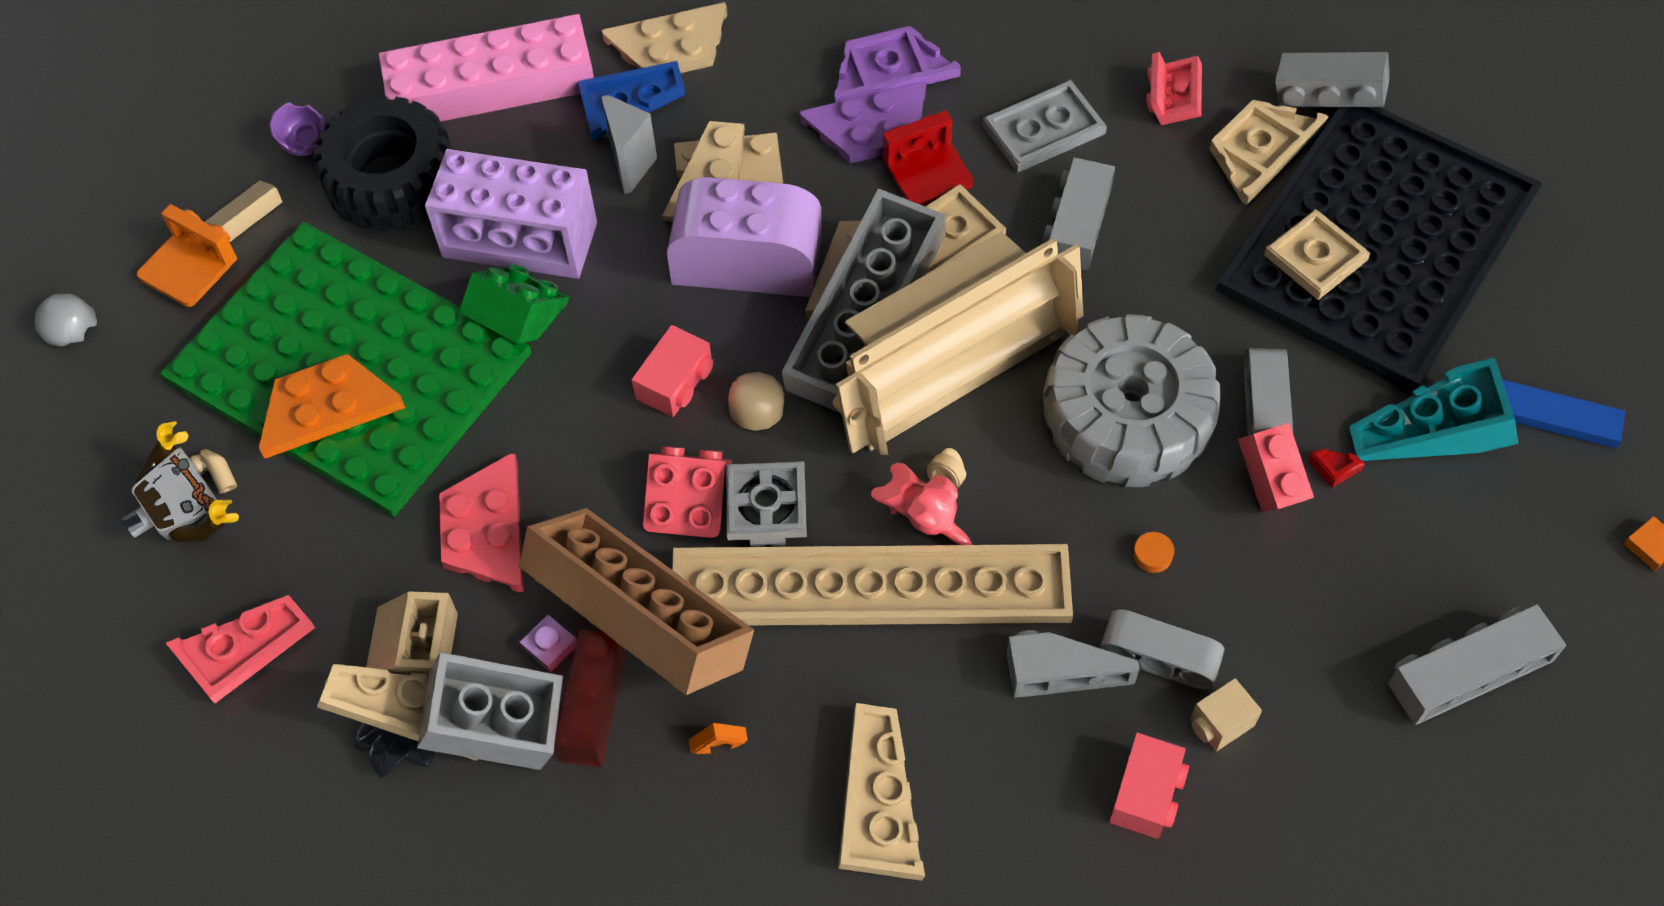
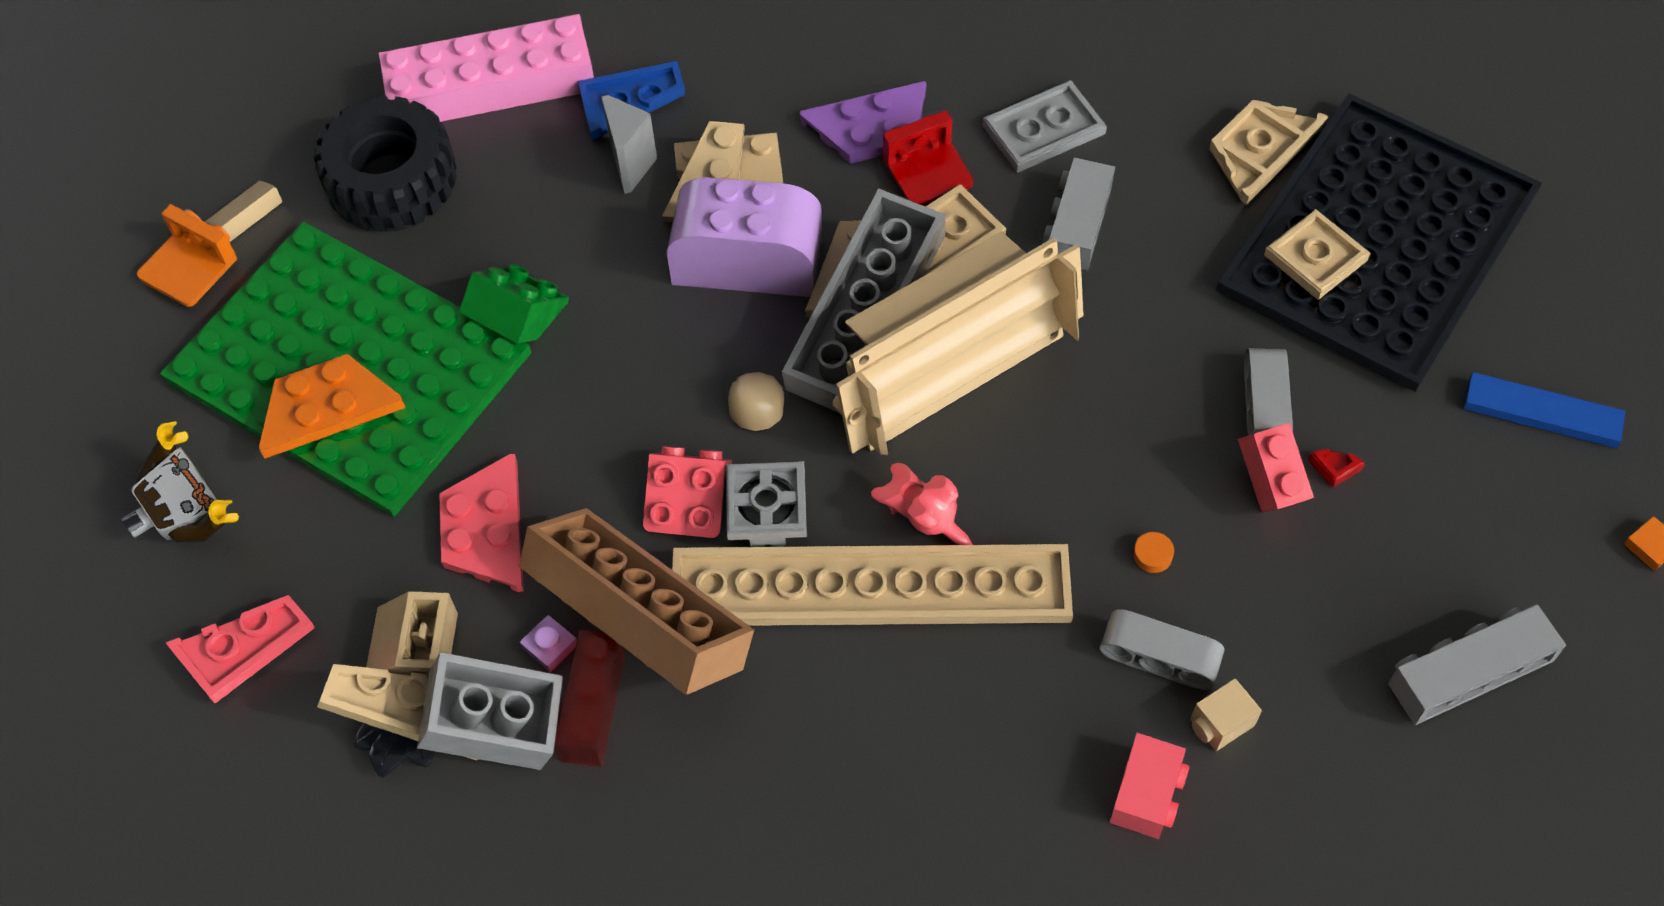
(63, 319): light grey hair -> none
(218, 468): tan arm -> none
(297, 128): medium lavender hair -> none
(512, 213): lavender brick -> none
(672, 371): coral brick -> none
(681, 37): tan wing -> none
(716, 735): orange tile -> none
(877, 811): tan wing -> none
(890, 62): medium lavender wing -> none
(949, 465): tan tile -> none
(1058, 664): light grey slope -> none
(1131, 400): light grey wheel -> none
(1175, 89): coral bracket -> none
(1333, 79): light grey brick -> none
(1452, 417): teal wedge -> none

